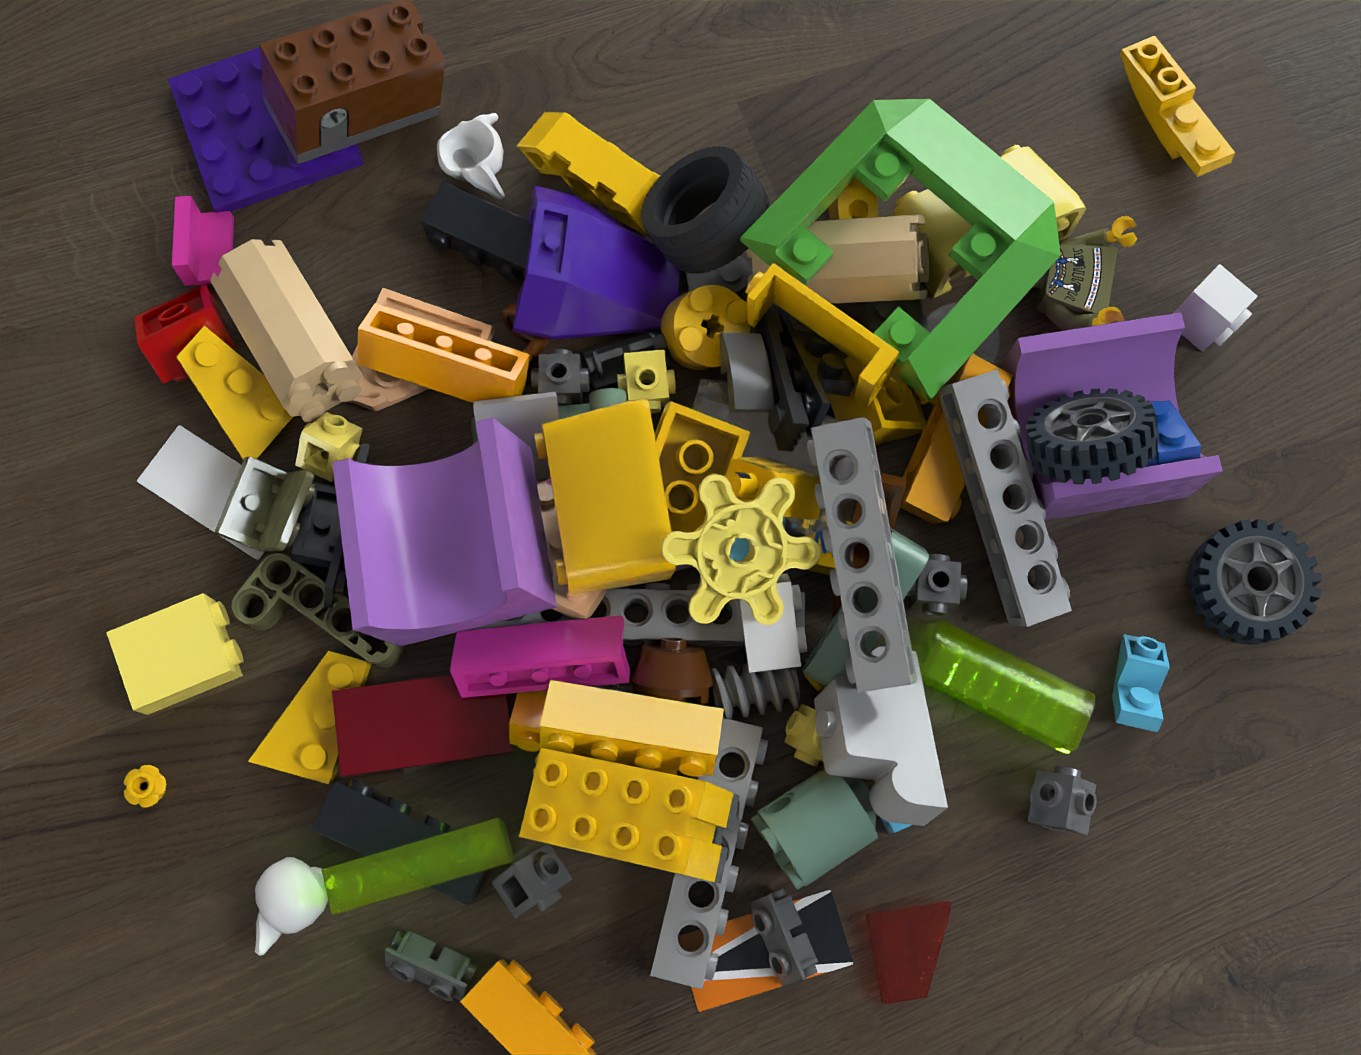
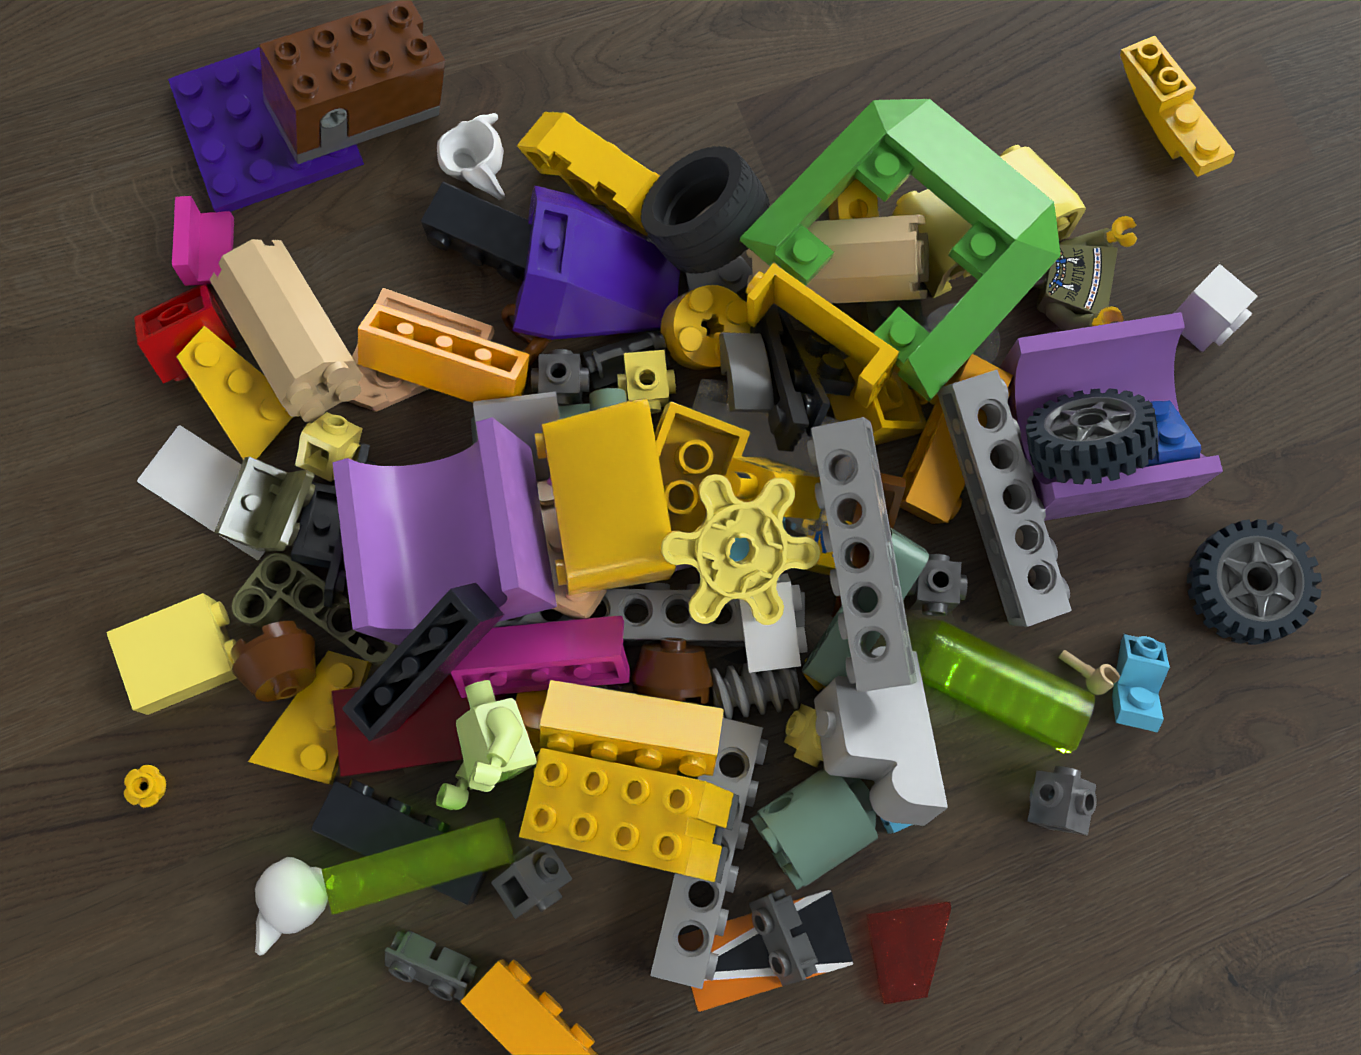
(276, 662): none -> reddish brown cone
(423, 660): none -> black brick
(491, 744): none -> yellowish green torso
(1097, 680): none -> tan hand

